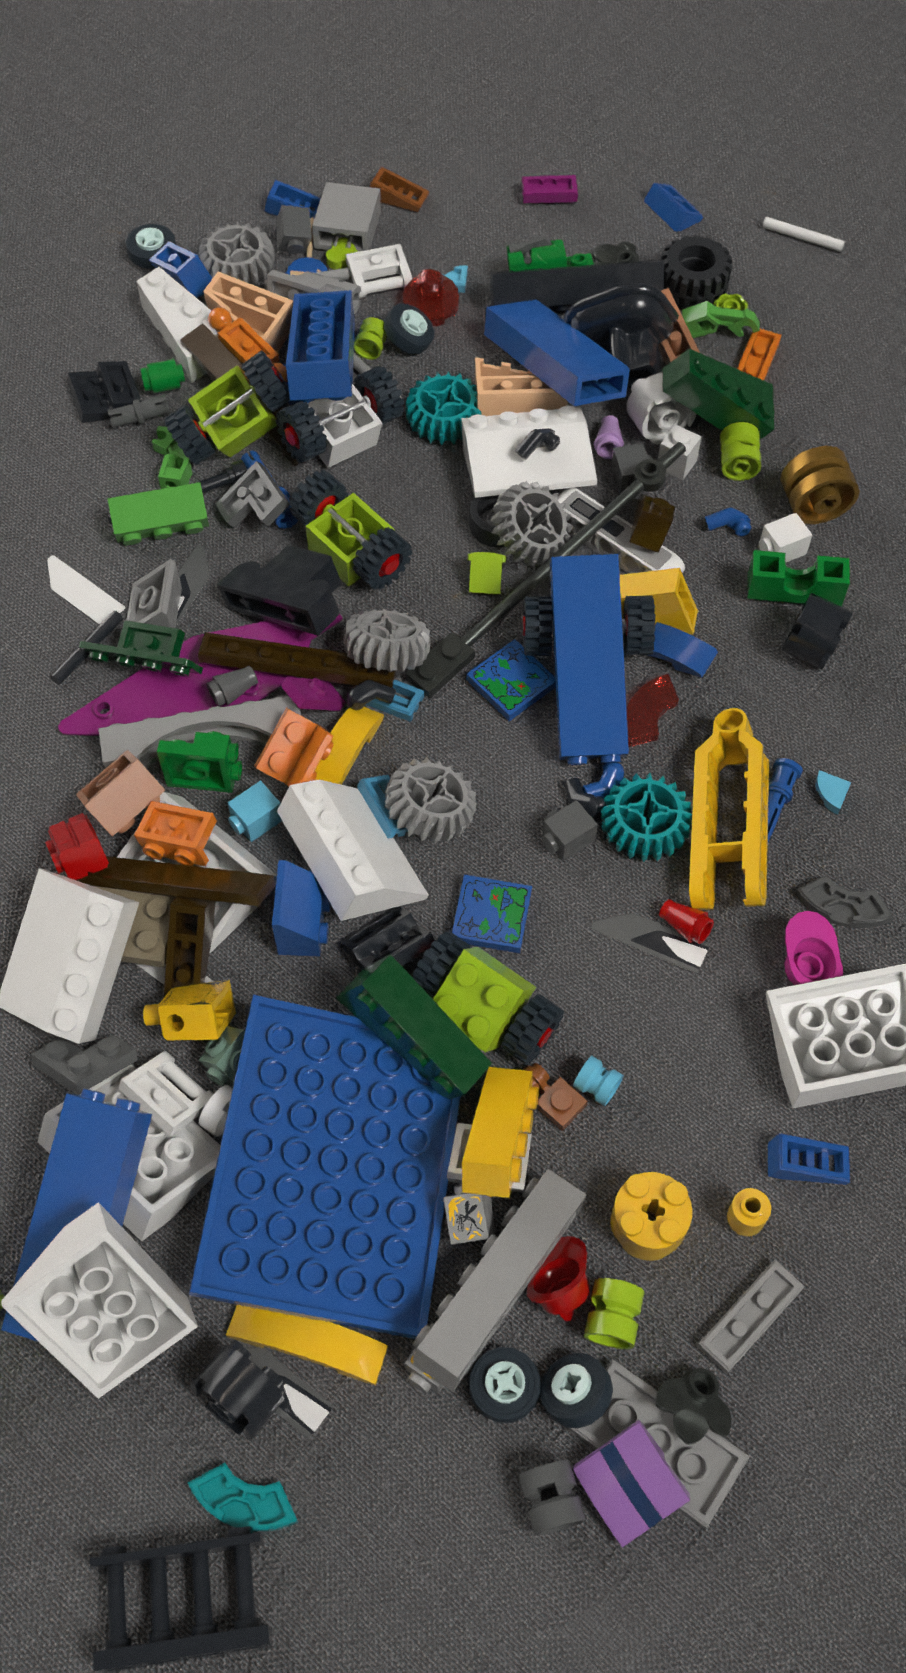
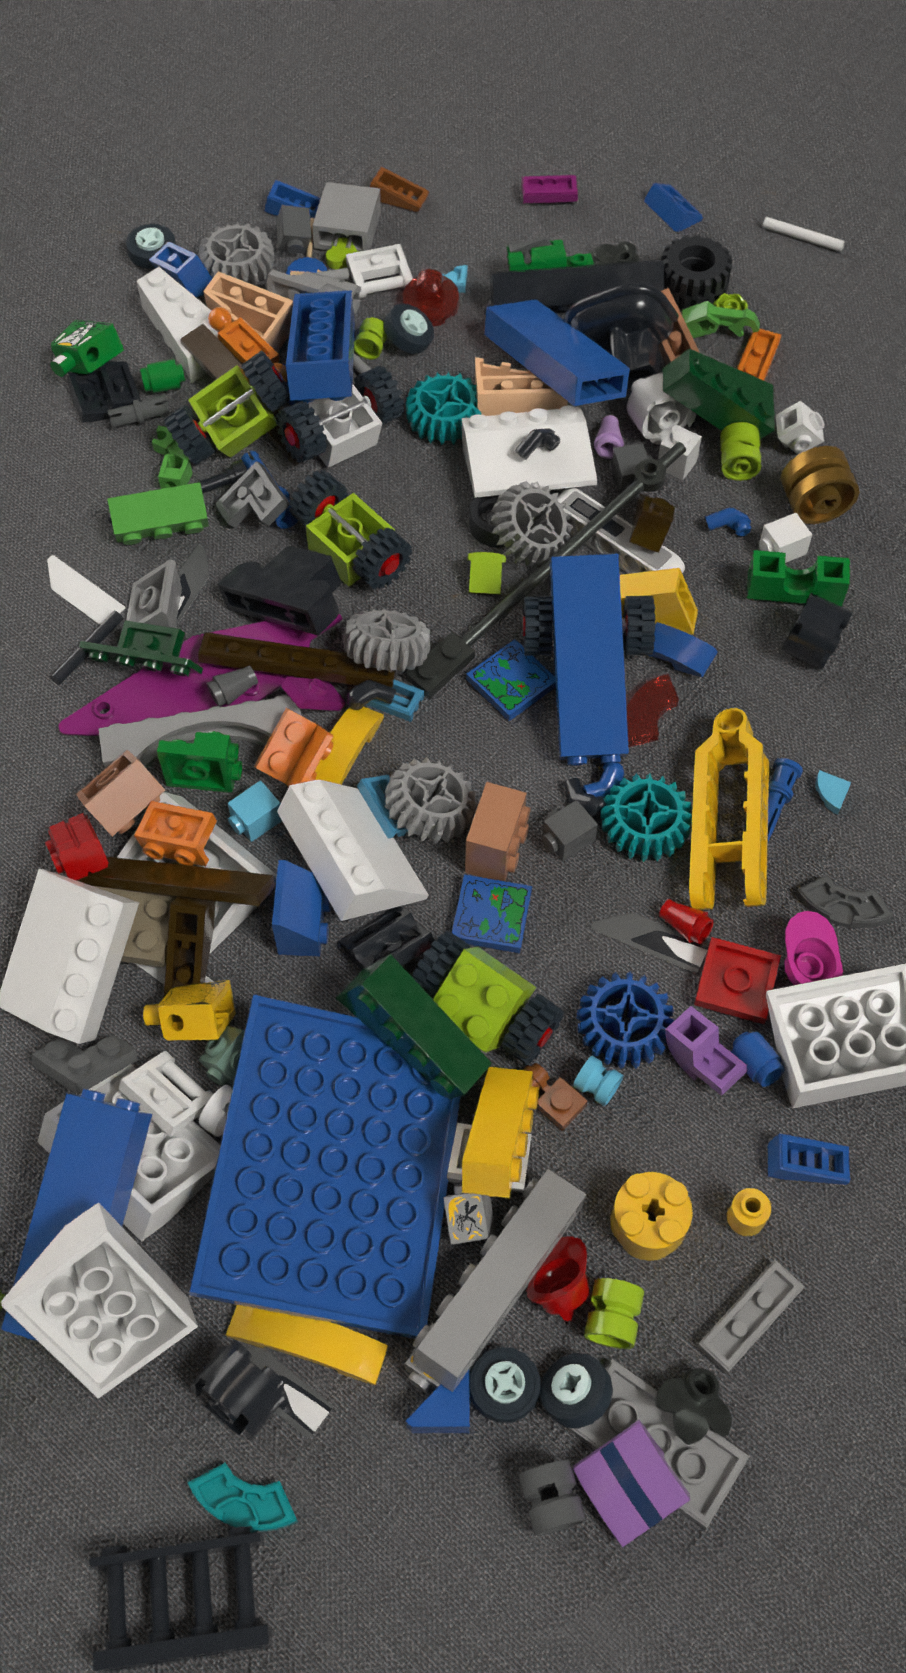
(84, 347): none -> green torso
(443, 1411): none -> blue slope
(497, 832): none -> nougat brick
(610, 1019): none -> blue gear
(697, 1050): none -> medium lavender brick
(737, 980): none -> red plate
(761, 1059): none -> blue brick
(799, 428): none -> white brick

